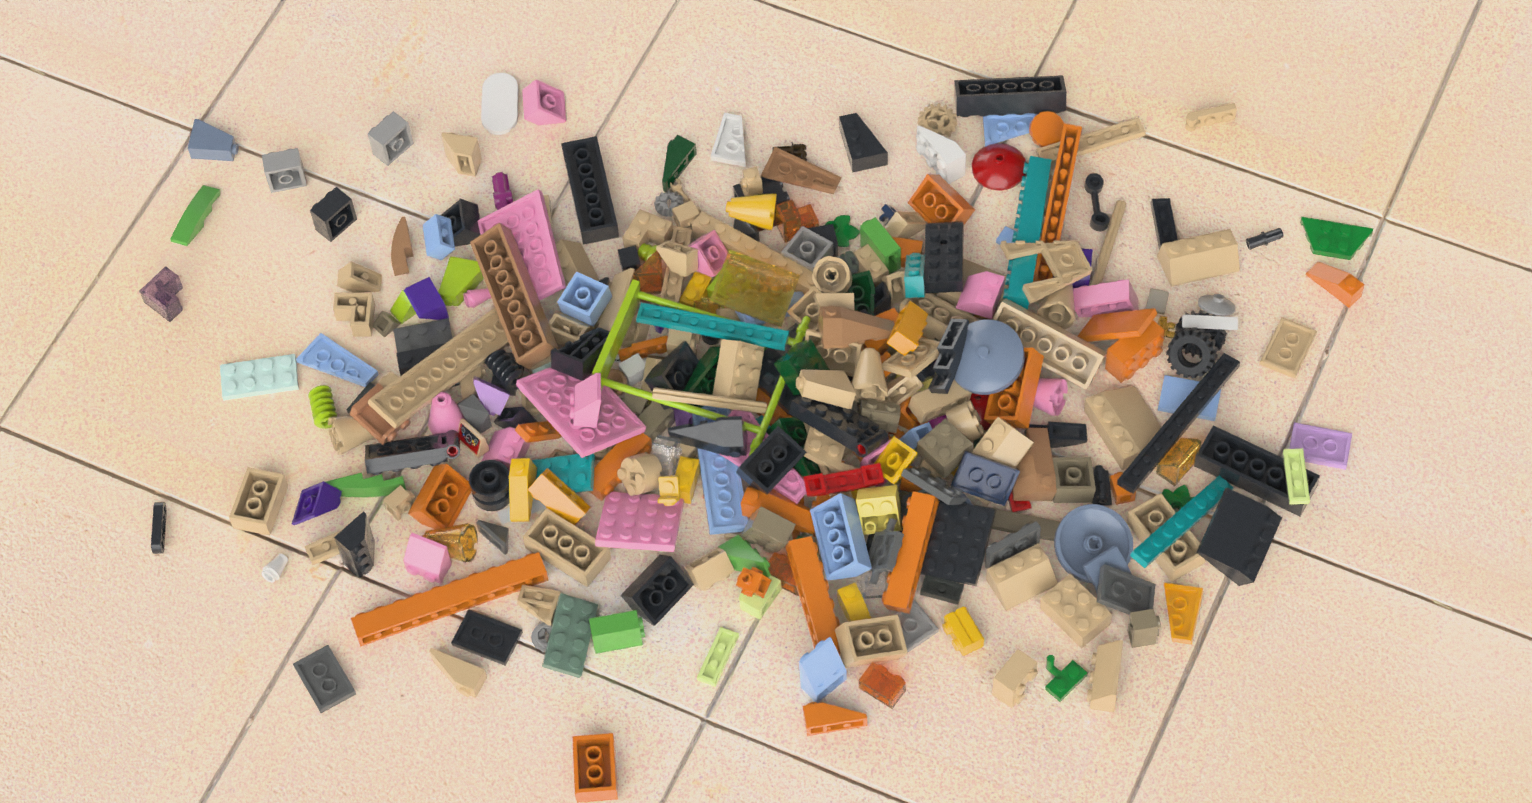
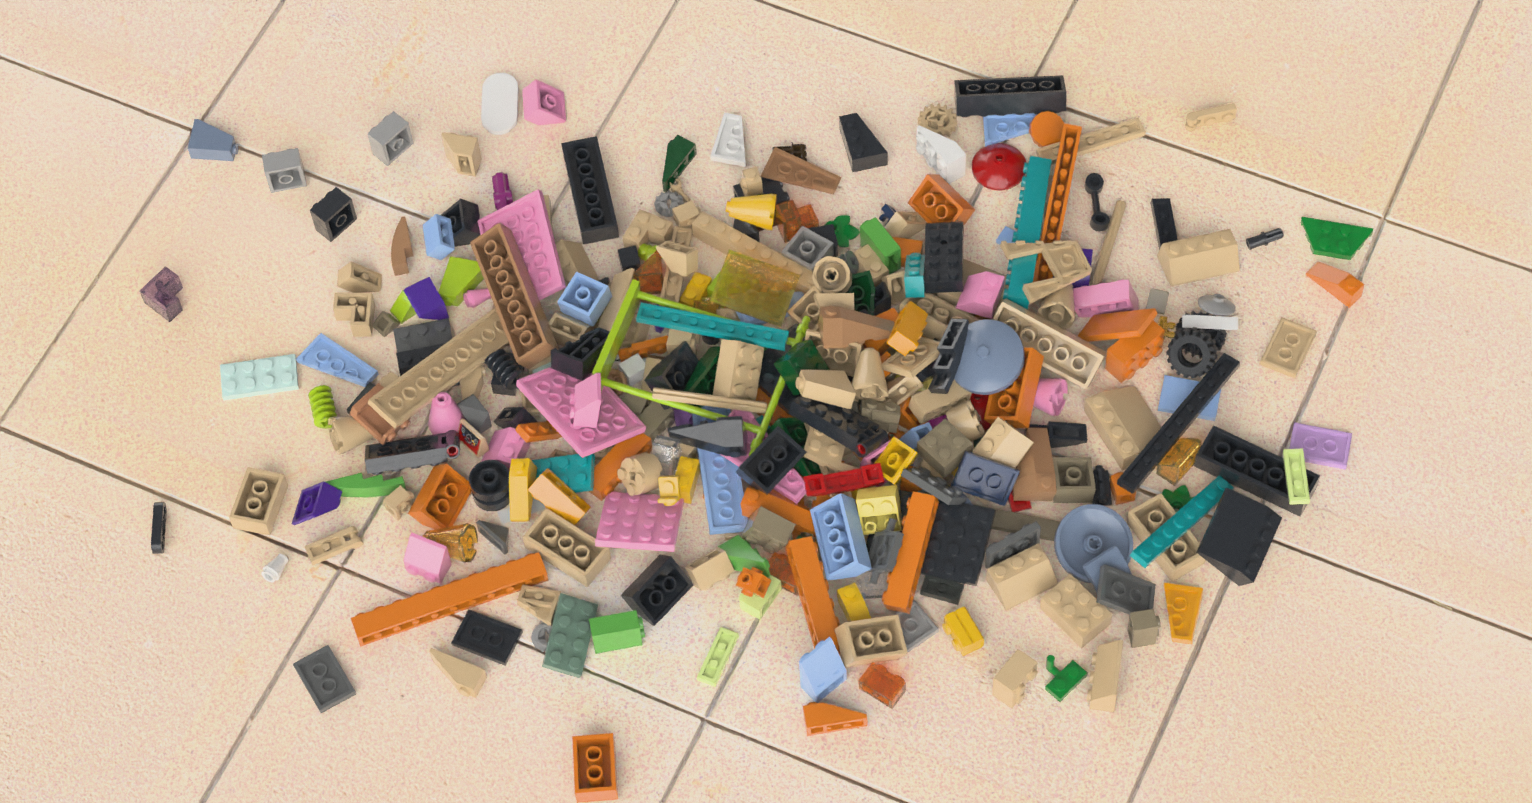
(194, 215): bright green slope -> none
(357, 546): black slope -> none
(491, 396): slope -> none
(710, 253): bright pink slope -> none

